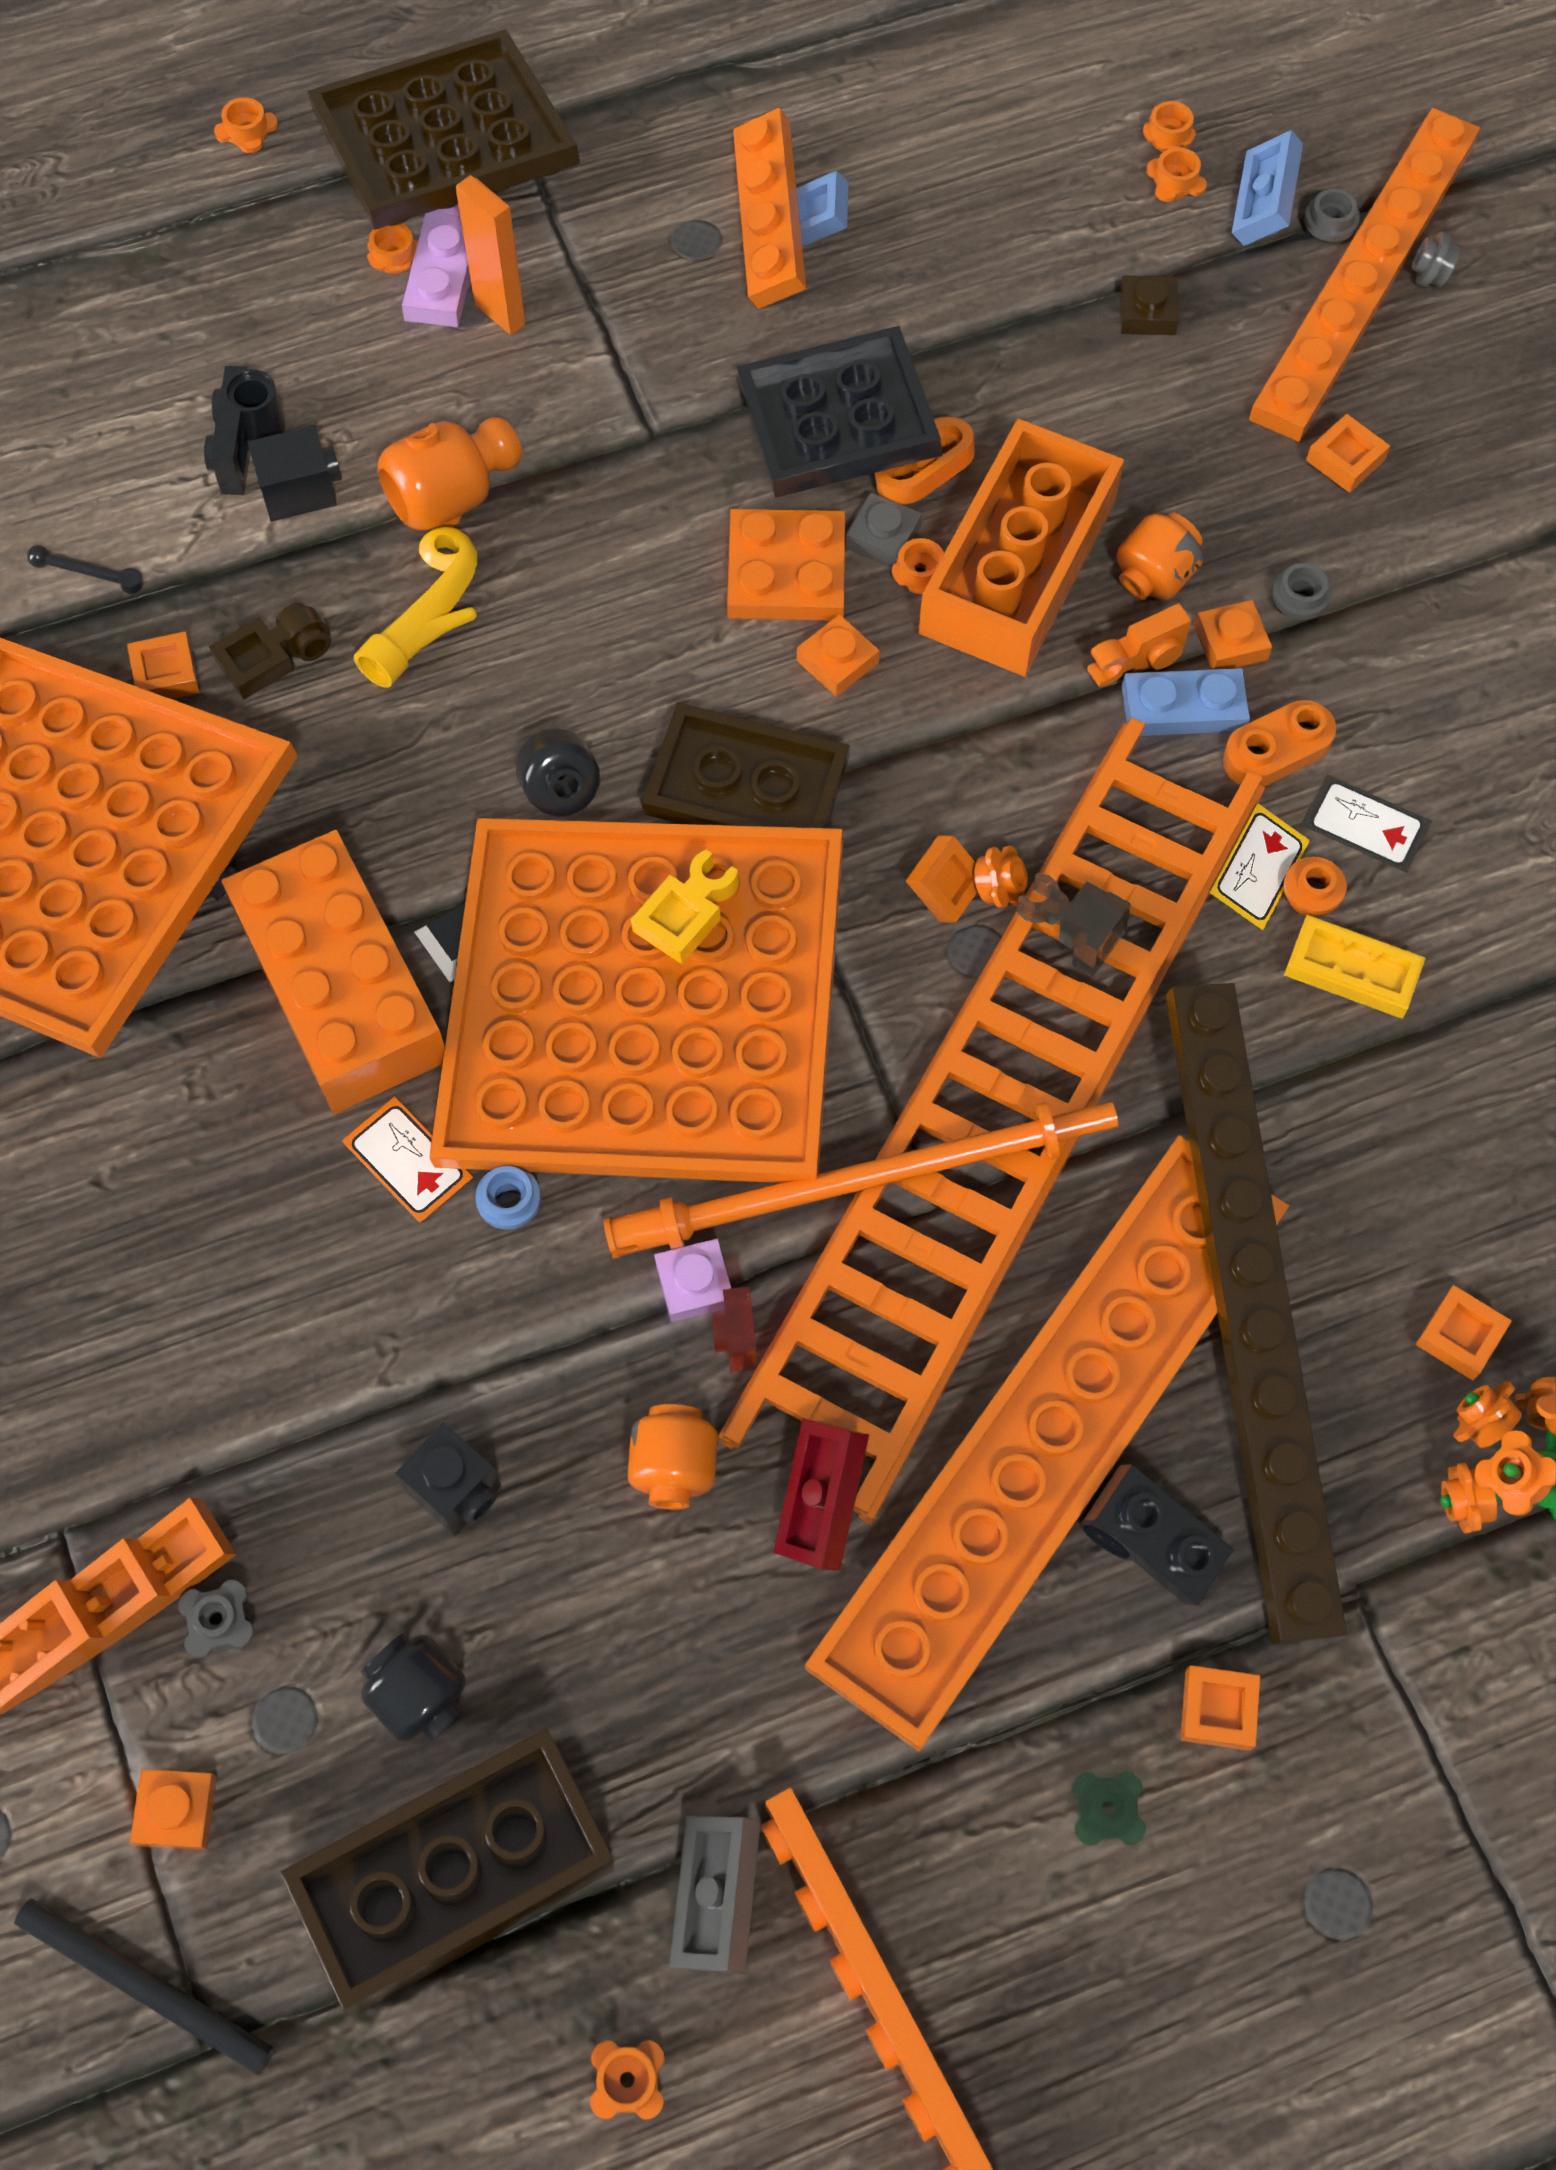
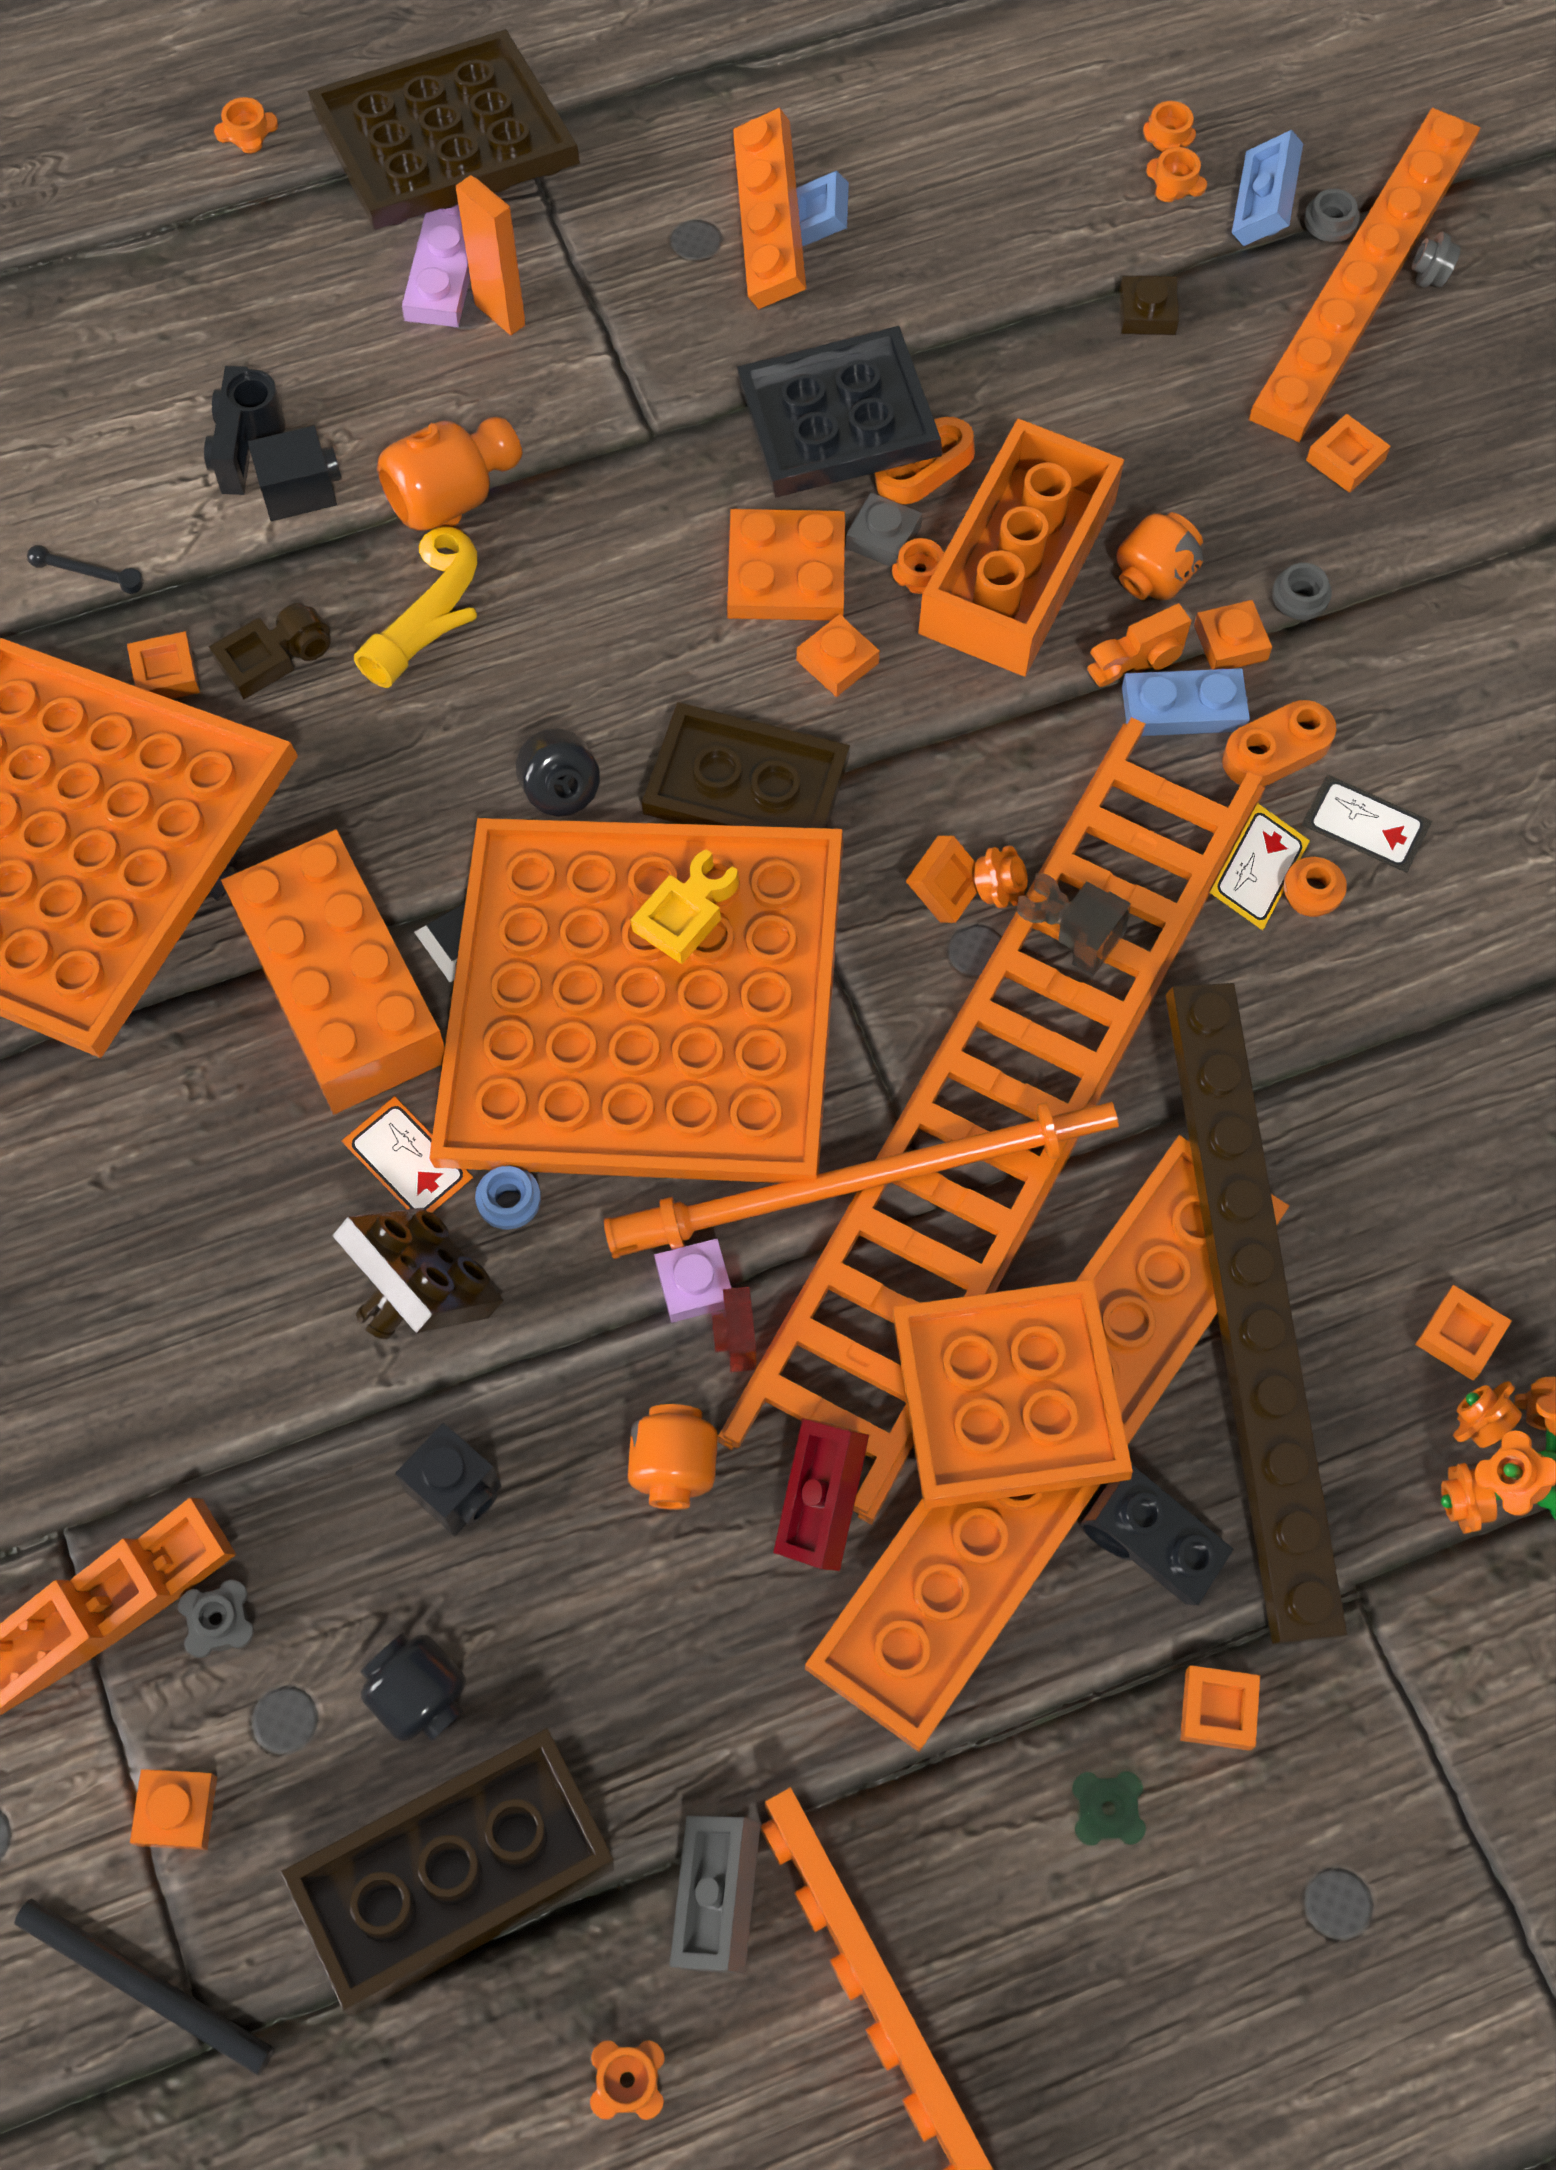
(391, 249): orange plate -> none
(415, 1273): none -> dark brown plate
(1011, 1394): none -> orange plate
(1354, 966): yellow plate -> none

